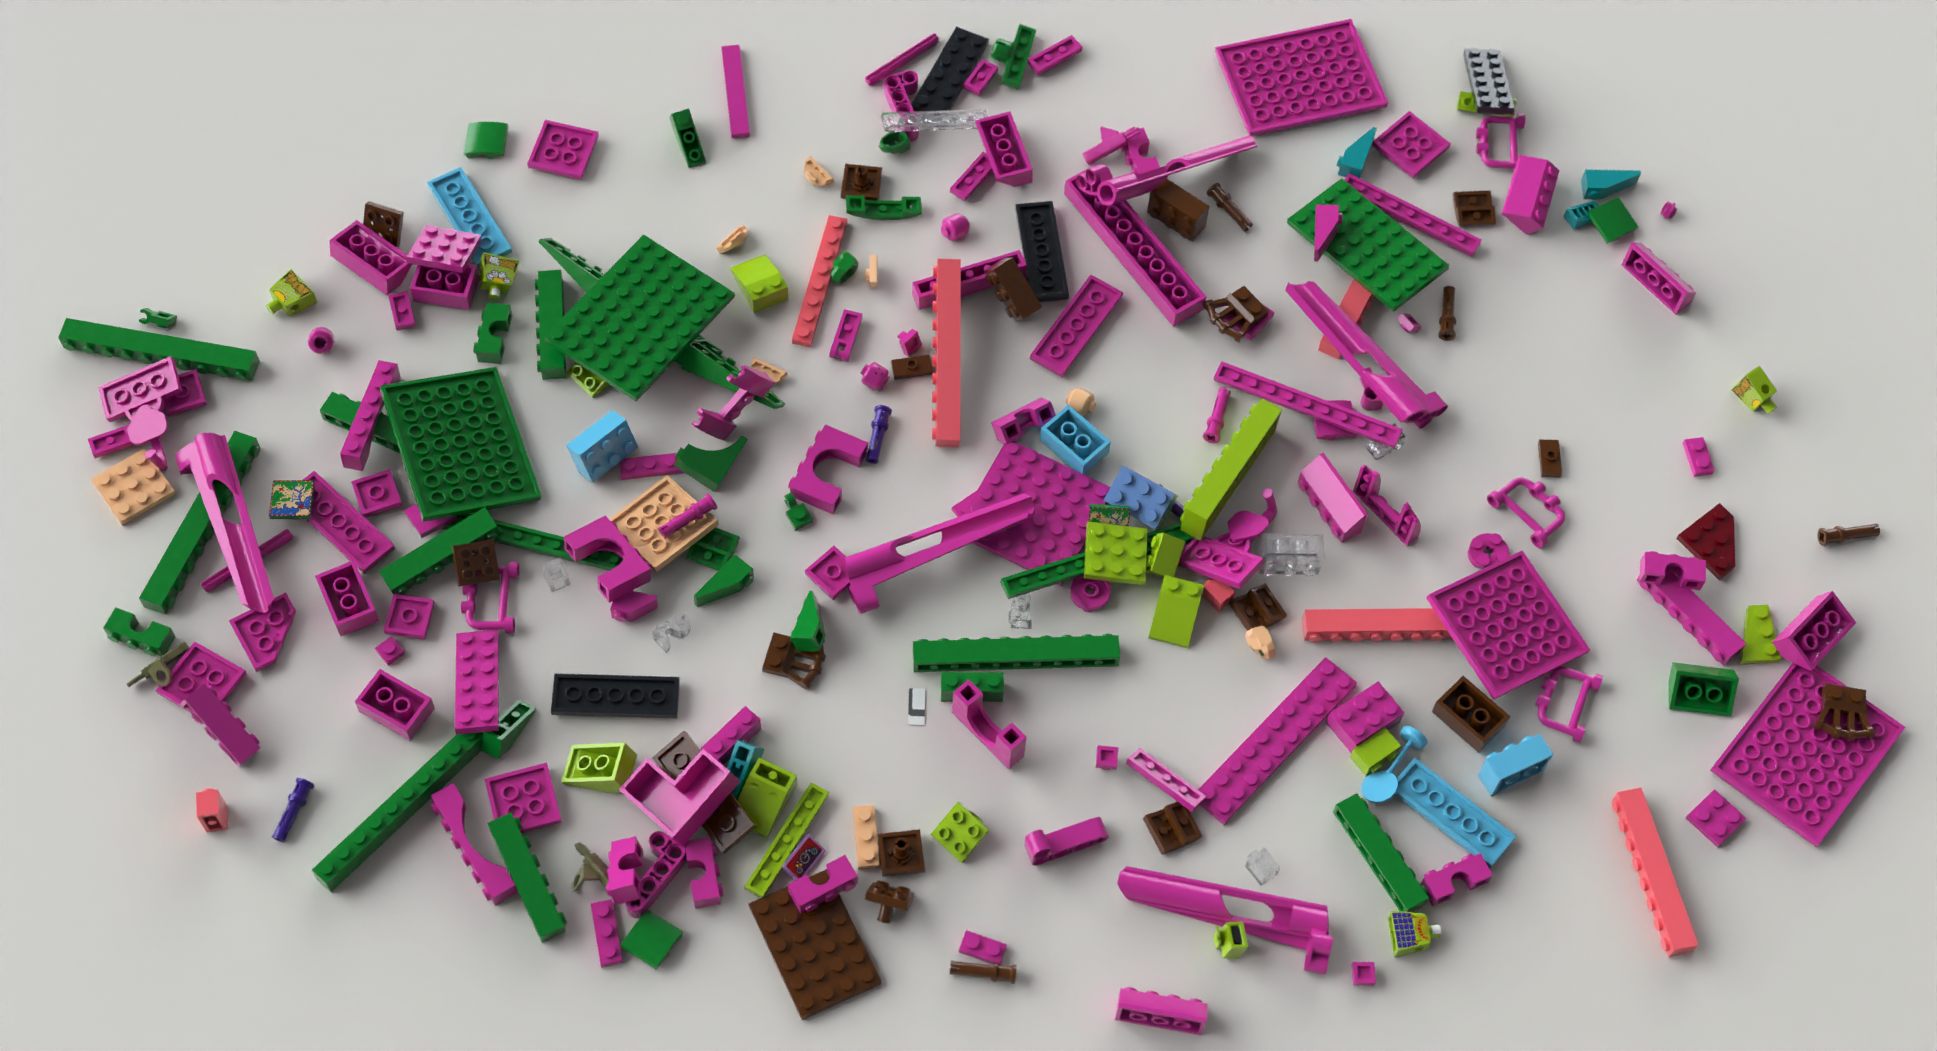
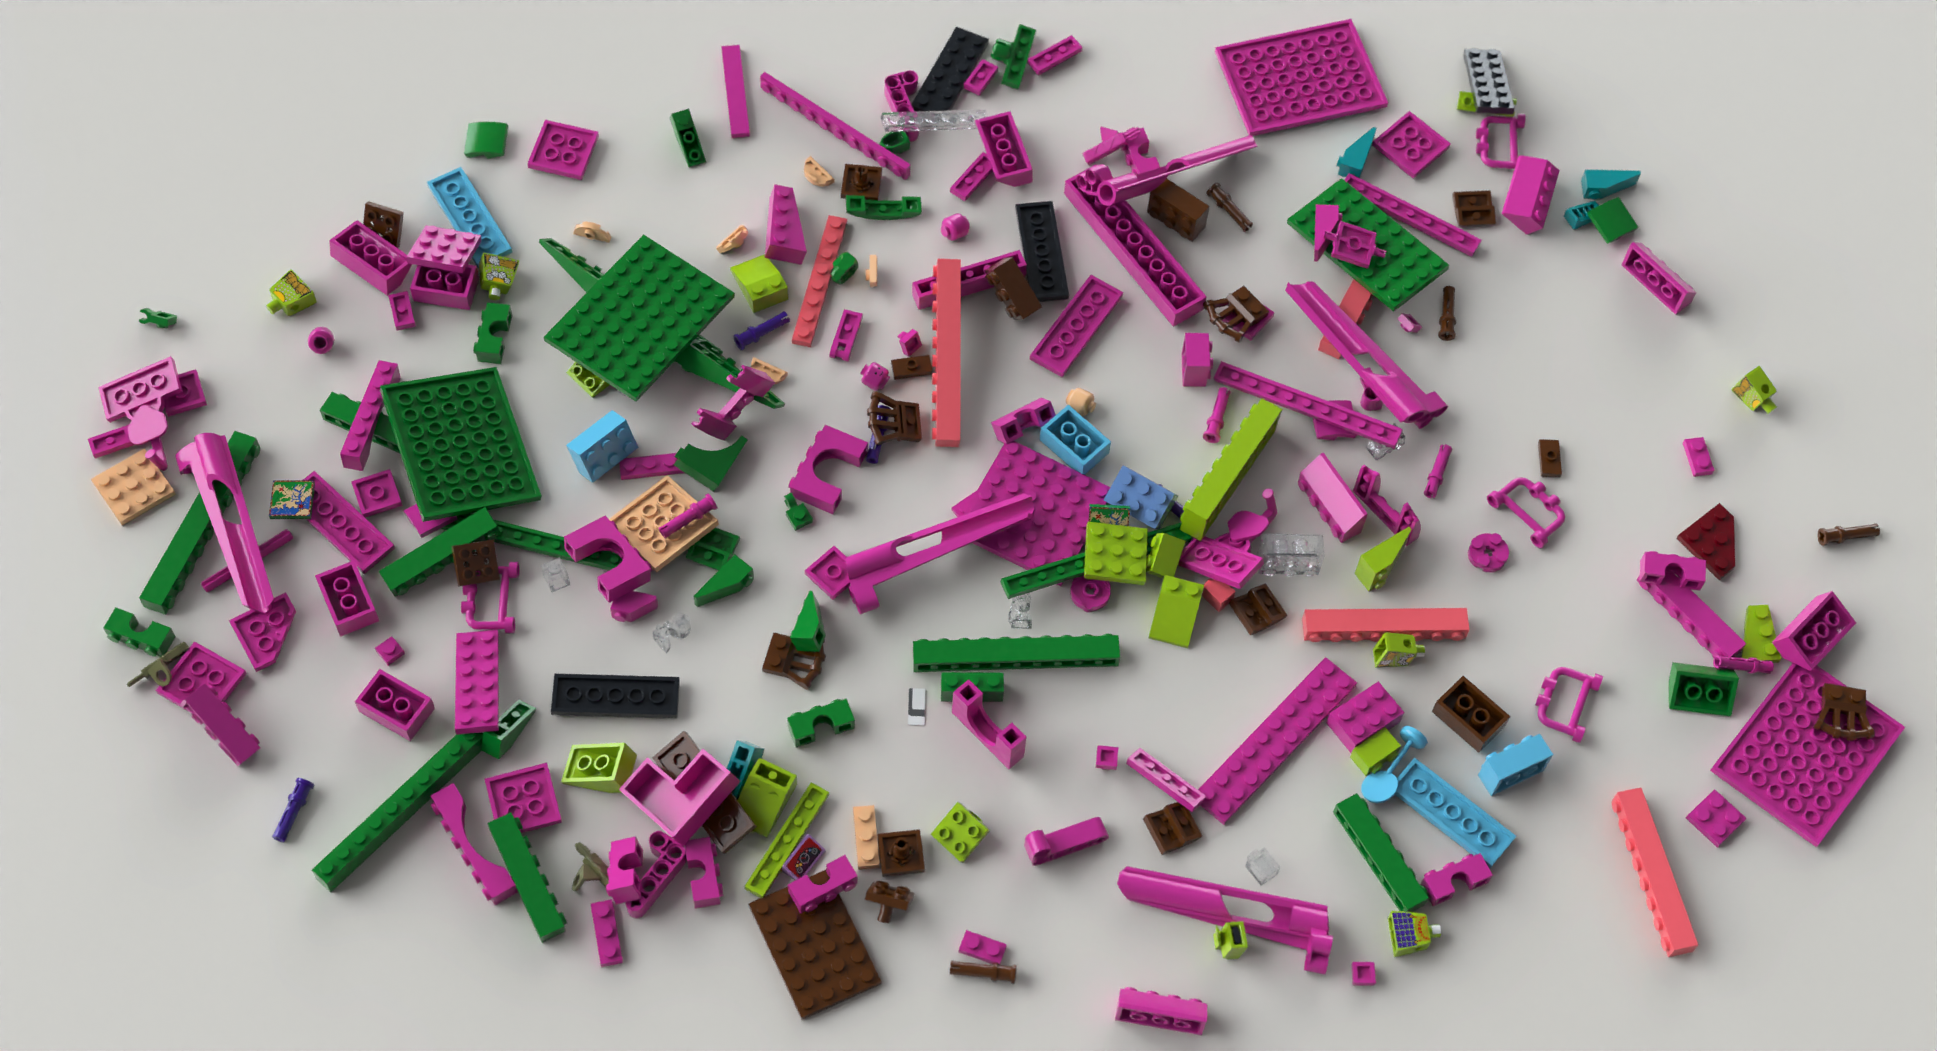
(153, 347): green brick -> none
(211, 810): coral brick -> none
(409, 616): dark pink plate -> none
(551, 310): green brick -> none
(592, 231): none -> light nougat plate
(651, 939): green slope -> none
(740, 727): dark pink arch -> none
(754, 333): none -> dark purple pin
(784, 229): none -> dark pink wedge
(834, 125): none -> dark pink plate
(835, 714): none -> green arch
(902, 59): dark pink axle -> none
(905, 415): none -> reddish brown plate
(1196, 359): none -> dark pink brick
(1261, 642): light nougat rock -> none
(1354, 244): none -> dark pink plate
(1379, 561): none -> lime slope
(1396, 650): none -> lime torso
(1435, 477): none -> dark pink pin
(1508, 624): dark pink plate -> none
(1668, 210): dark pink plate -> none
(1750, 665): none -> dark pink pin

